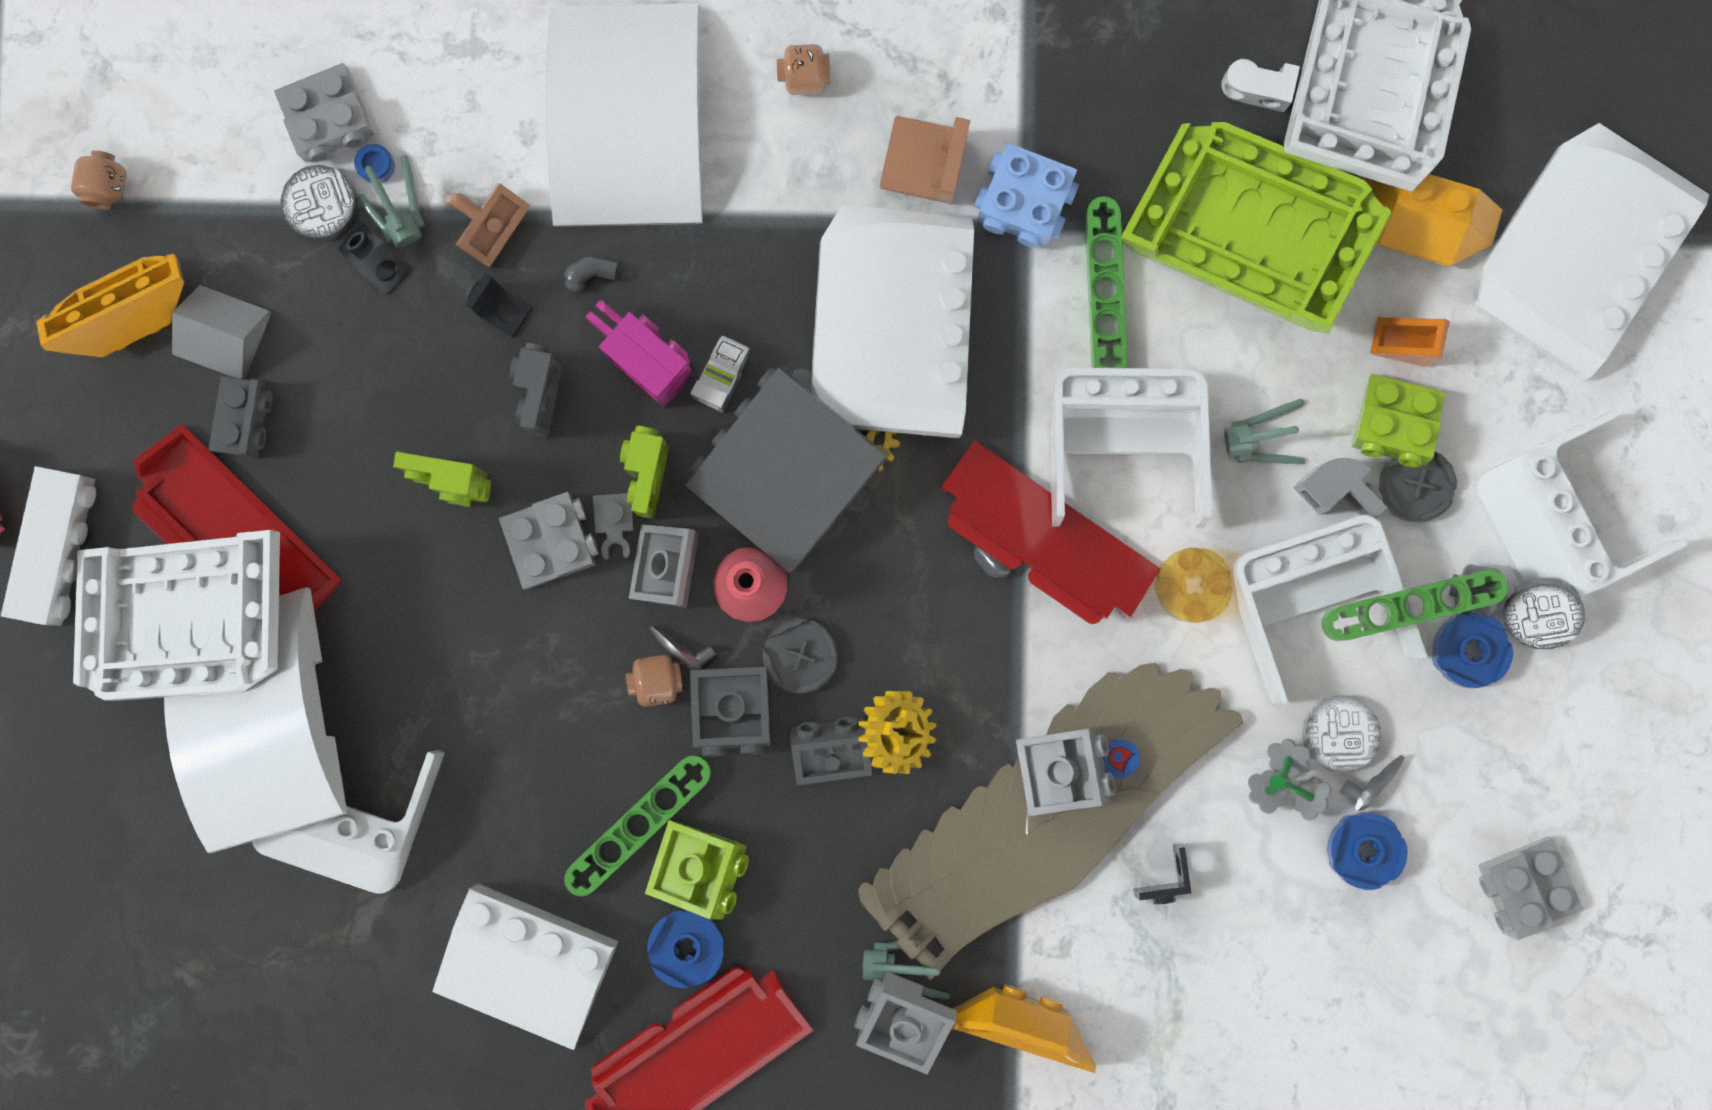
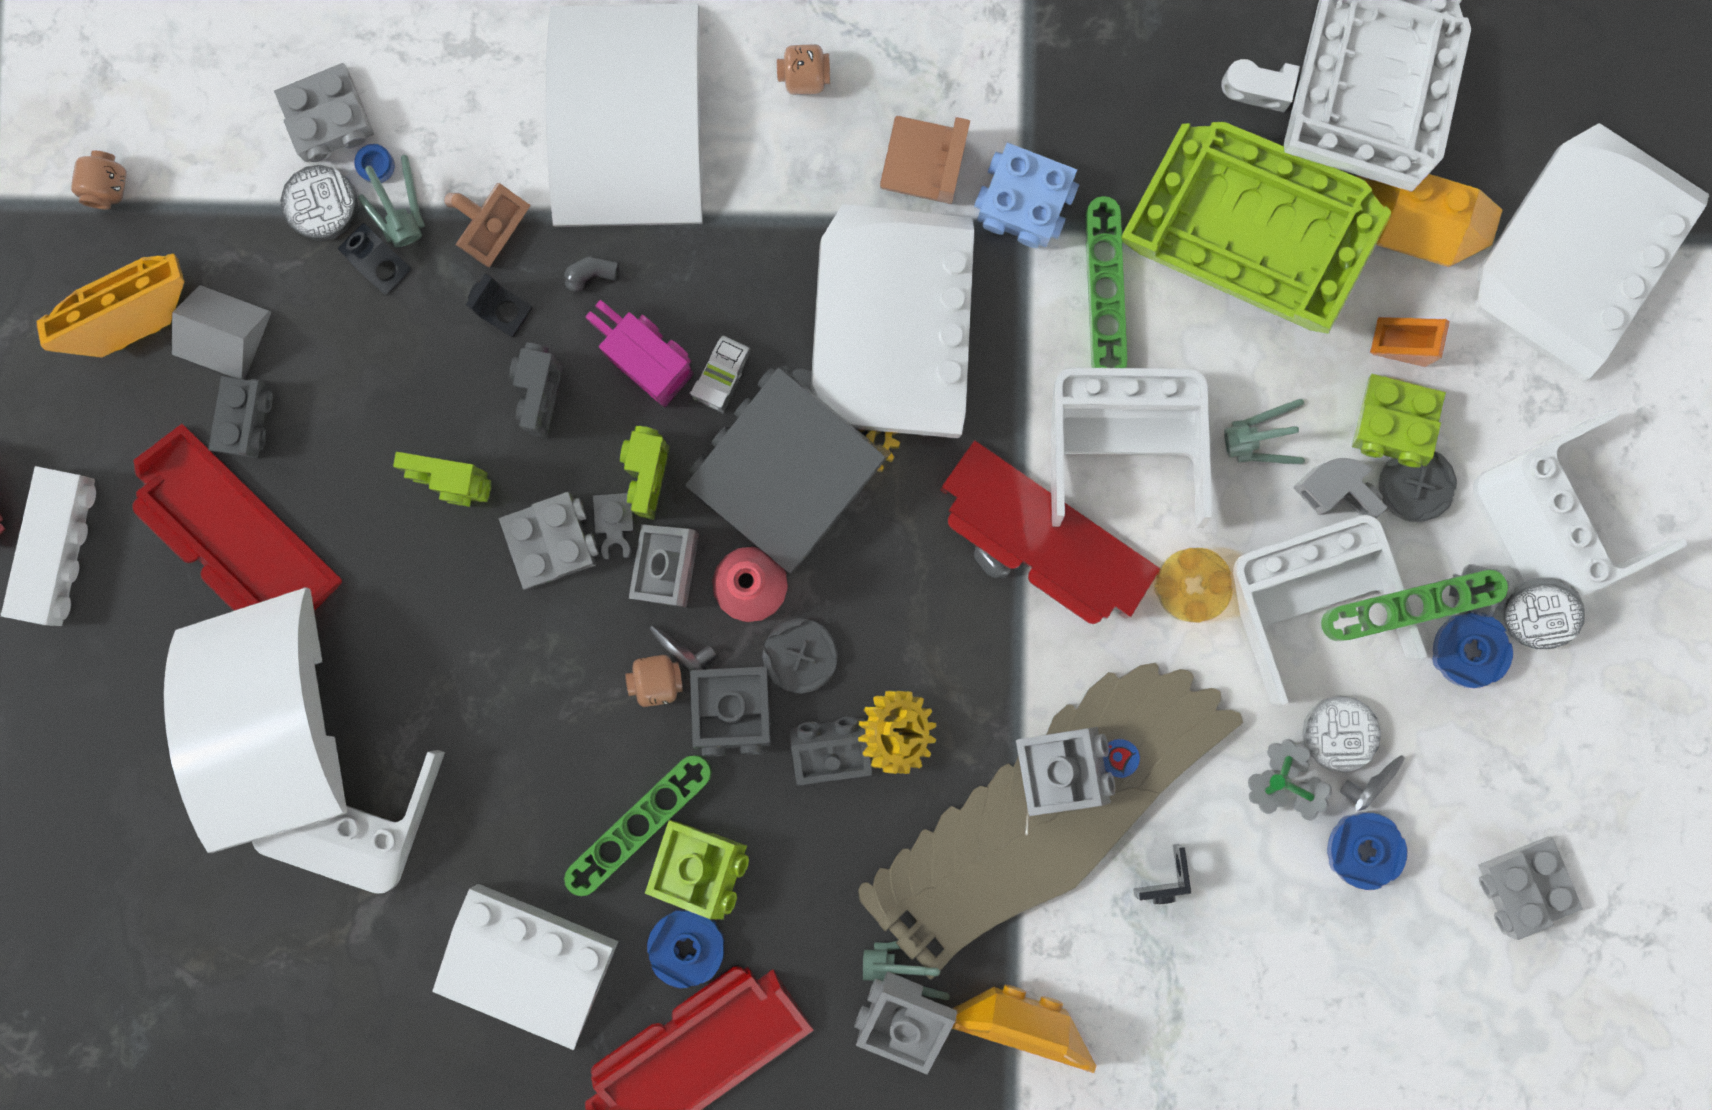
(177, 617): white slope -> none

